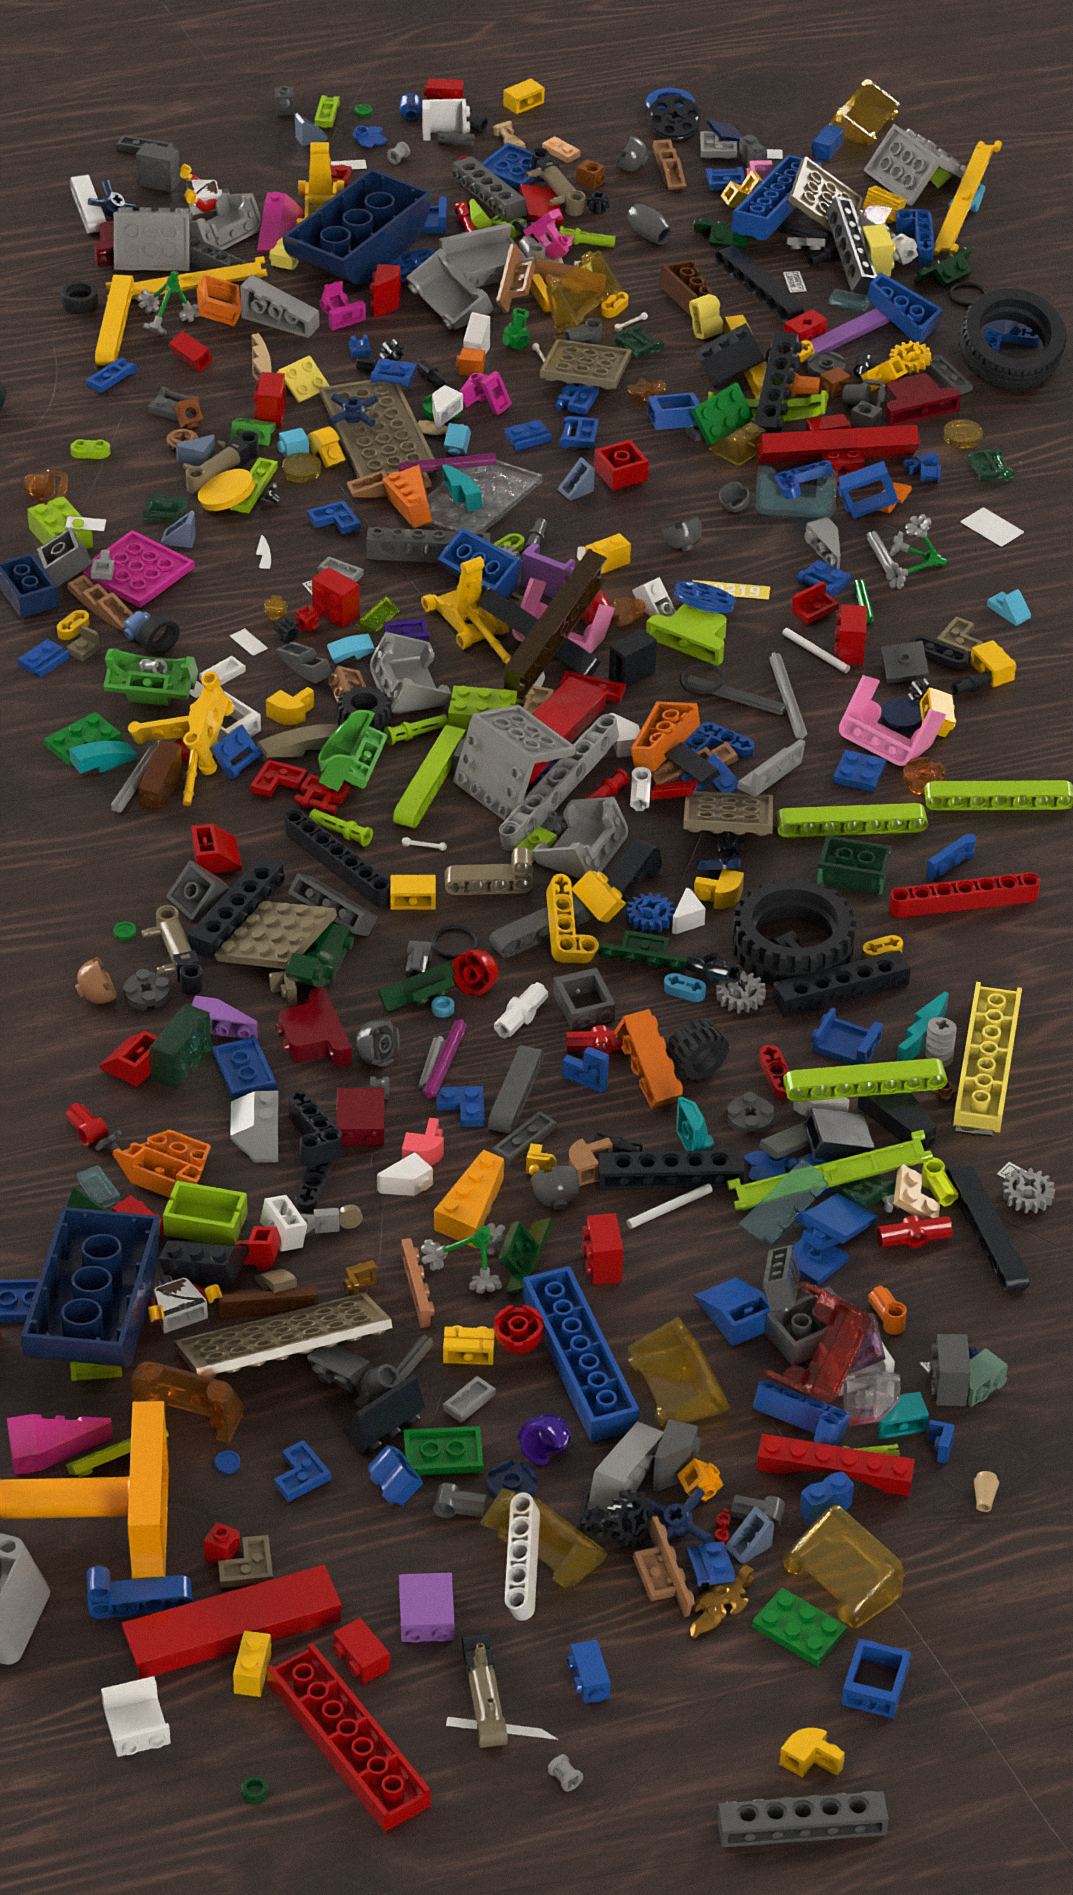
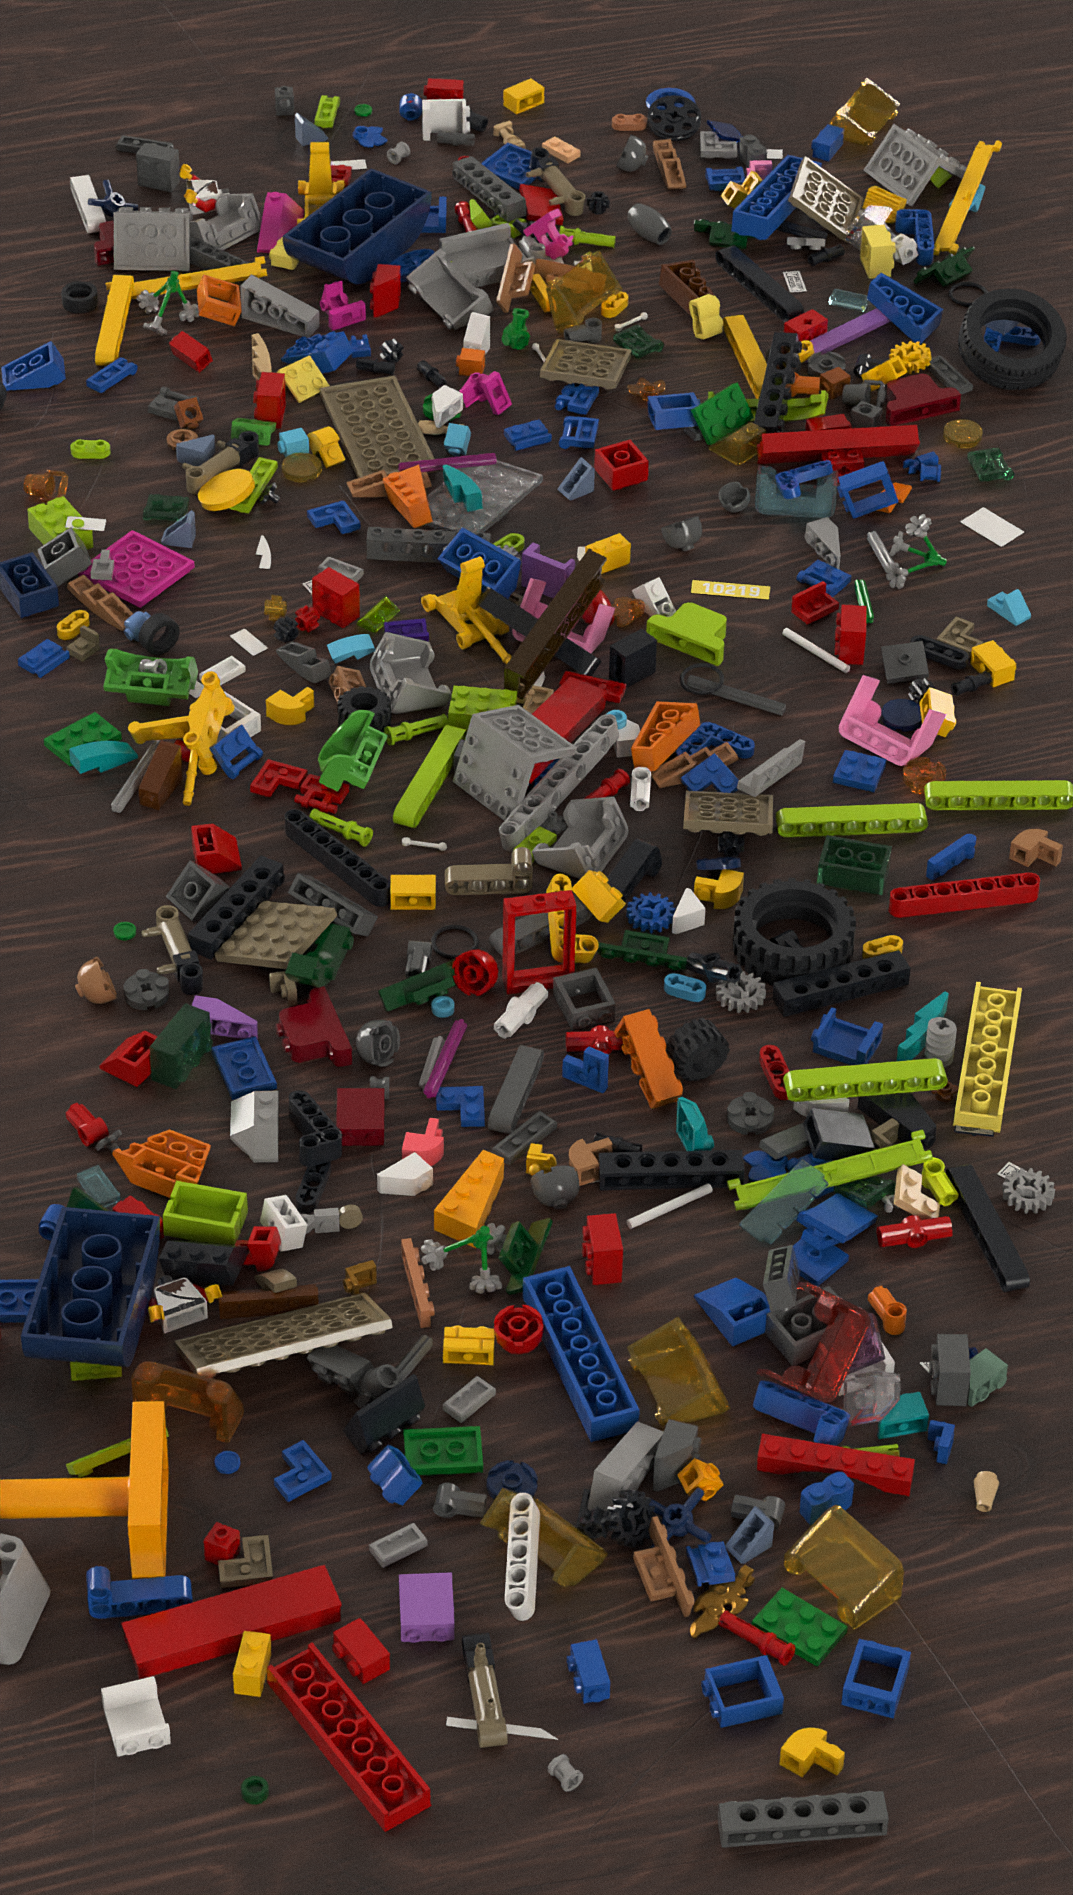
(35, 369): none -> blue slope
(45, 1442): dark pink wedge -> none
(49, 1221): none -> blue brick
(296, 741): dark tan slope -> none
(326, 350): none -> blue slope
(353, 410): dark blue bar -> none
(393, 372): blue plate -> none
(398, 1545): none -> light grey plate
(520, 980): none -> red door
(536, 534): dark grey pin -> none
(544, 1437): dark purple helmet -> none
(590, 174): dark orange brick -> none
(620, 717): none -> medium azure tile
(629, 122): none -> nougat plate
(673, 789): red tile -> none
(692, 764): black tile -> none
(704, 597): blue wedge -> none
(722, 1523): red piece -> none
(730, 355): black slope -> none
(740, 1672): none -> blue window
(766, 1642): none -> red pin
(788, 696): light grey axle -> none
(851, 244): dark grey brick -> none
(885, 1134): none -> dark tan bracket
(1035, 844): none -> medium nougat brick

